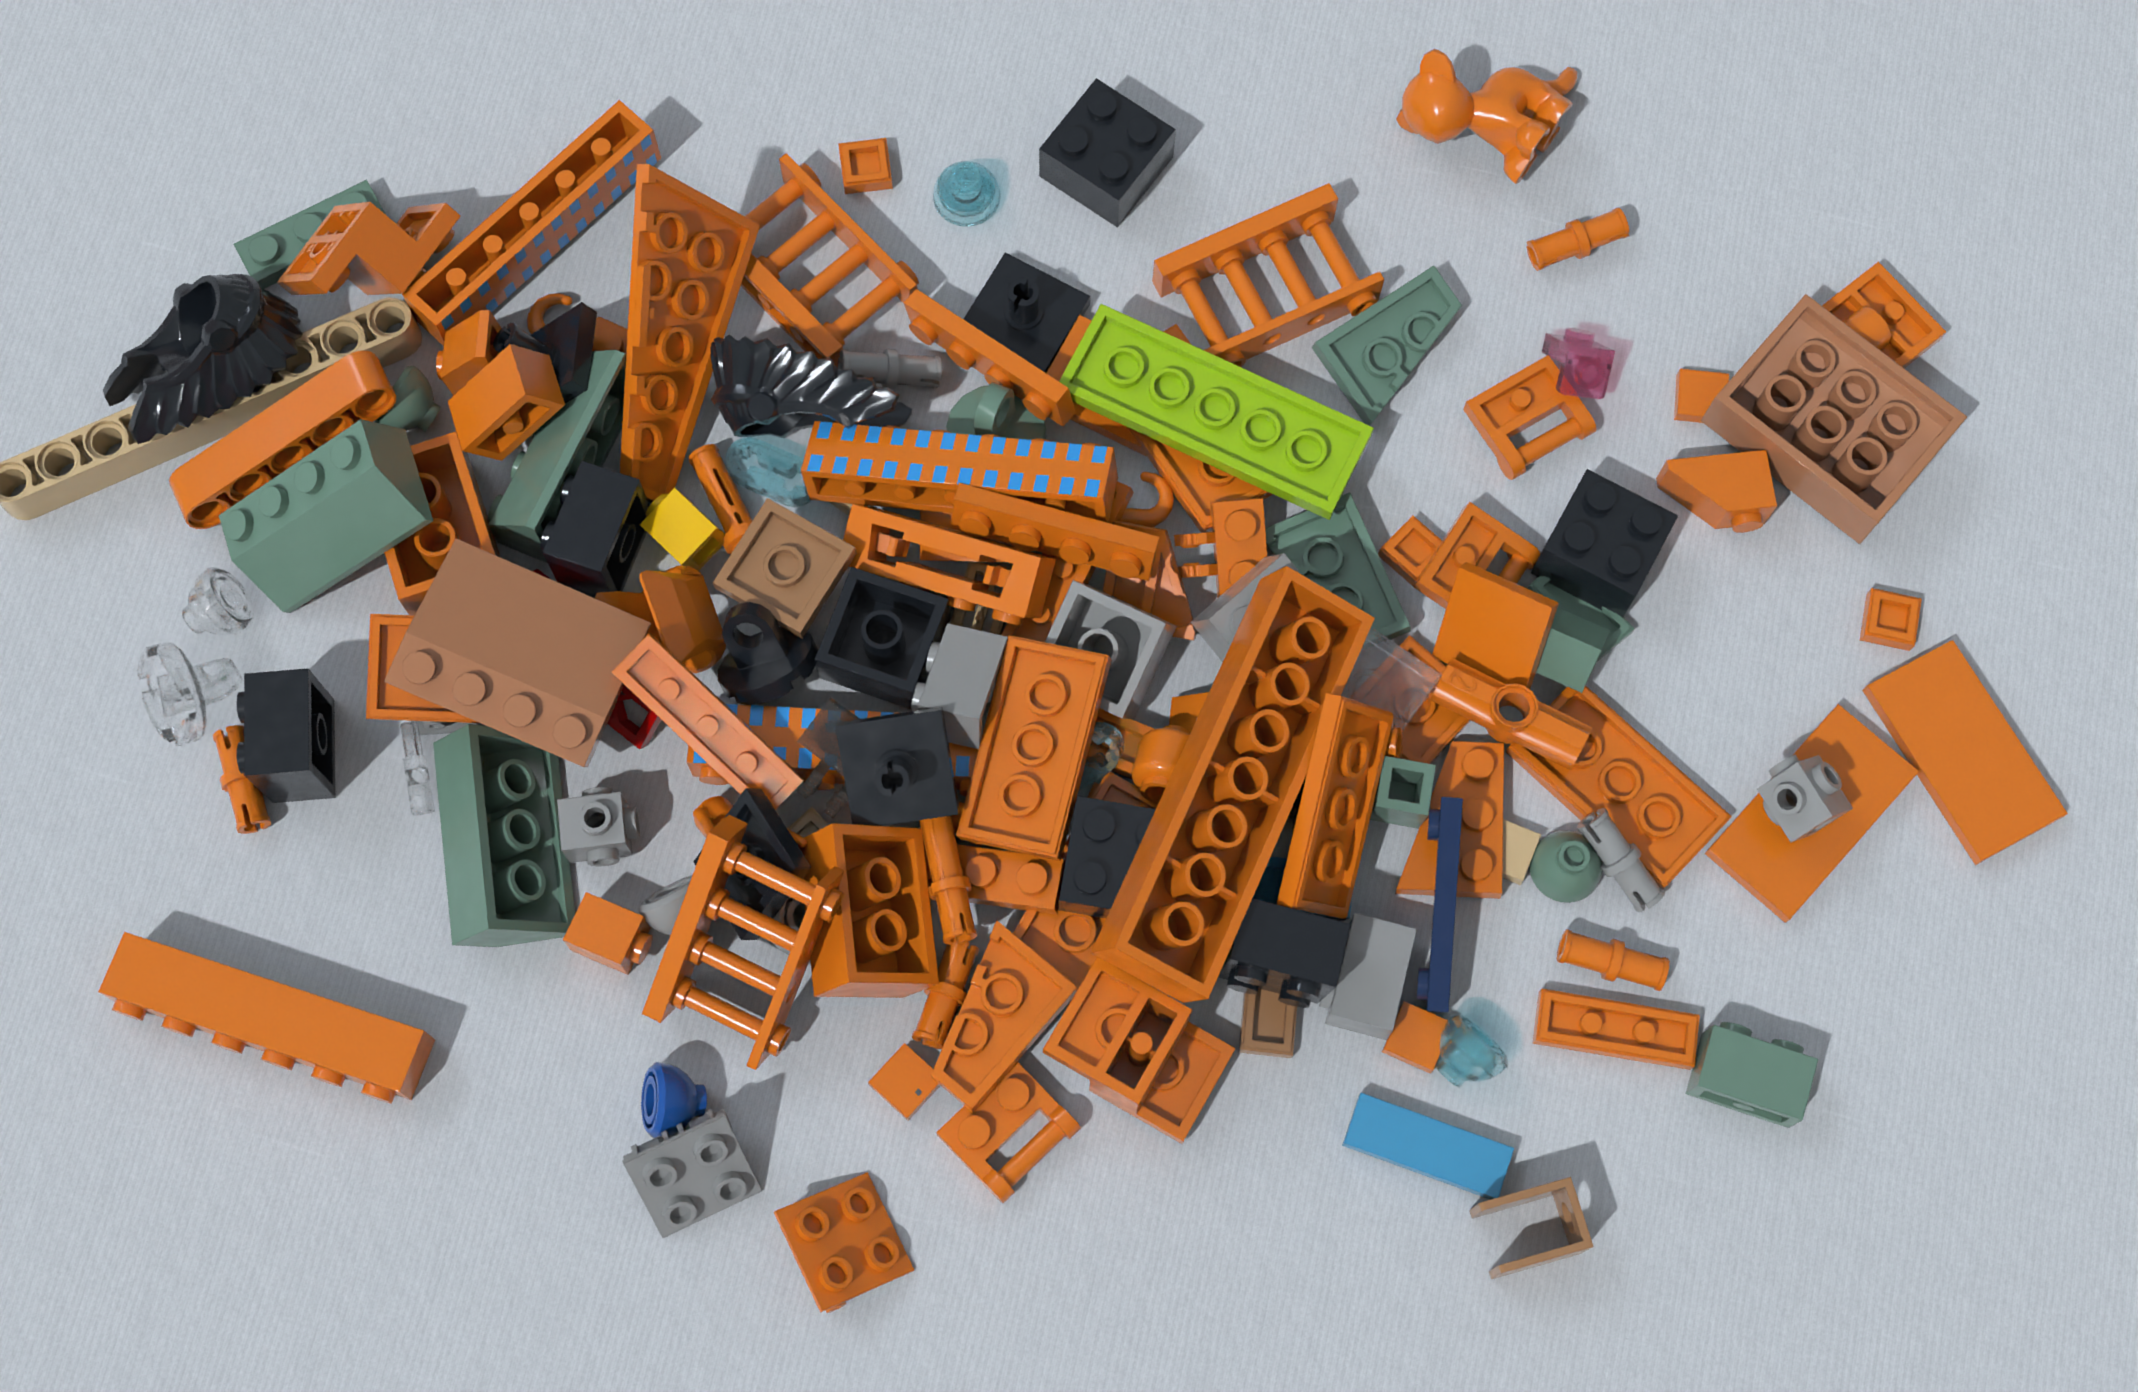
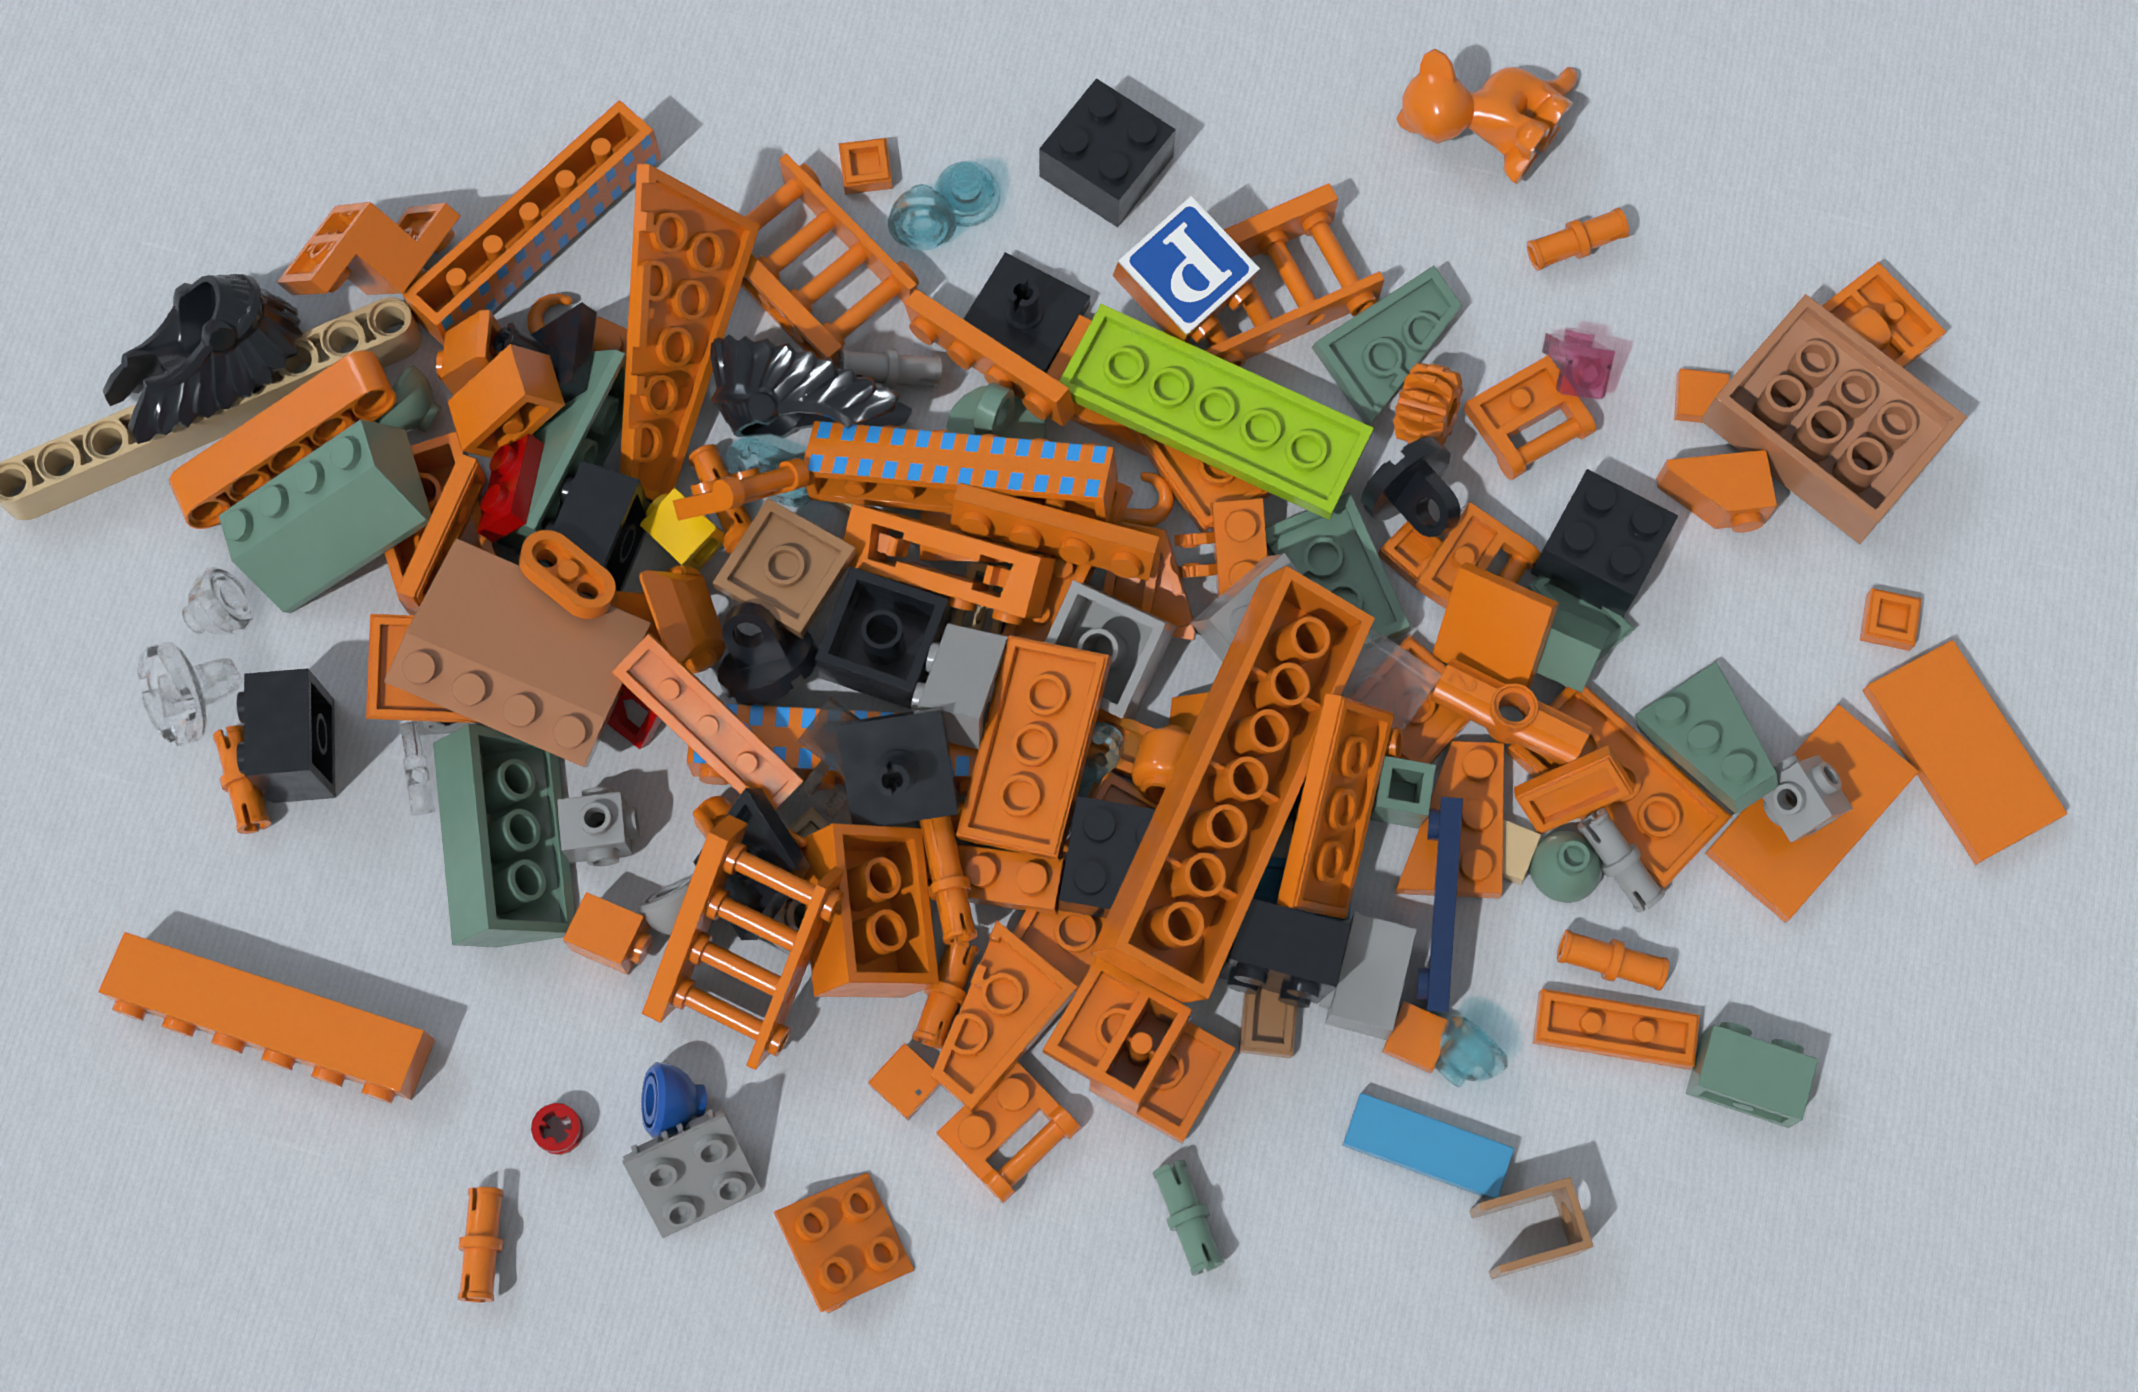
(275, 247): sand green plate -> none
(443, 527): none -> orange tile
(480, 1244): none -> orange pin
(510, 487): none -> red plate
(550, 1144): none -> red bush
(571, 574): none -> orange plate
(742, 488): none -> orange plate
(922, 219): none -> clear light blue brick
(1187, 273): none -> piece
(1188, 1217): none -> sand green pin
(1411, 485): none -> black tile
(1428, 403): none -> orange gear
(1573, 790): none -> orange tile
(1711, 739): none -> sand green wing

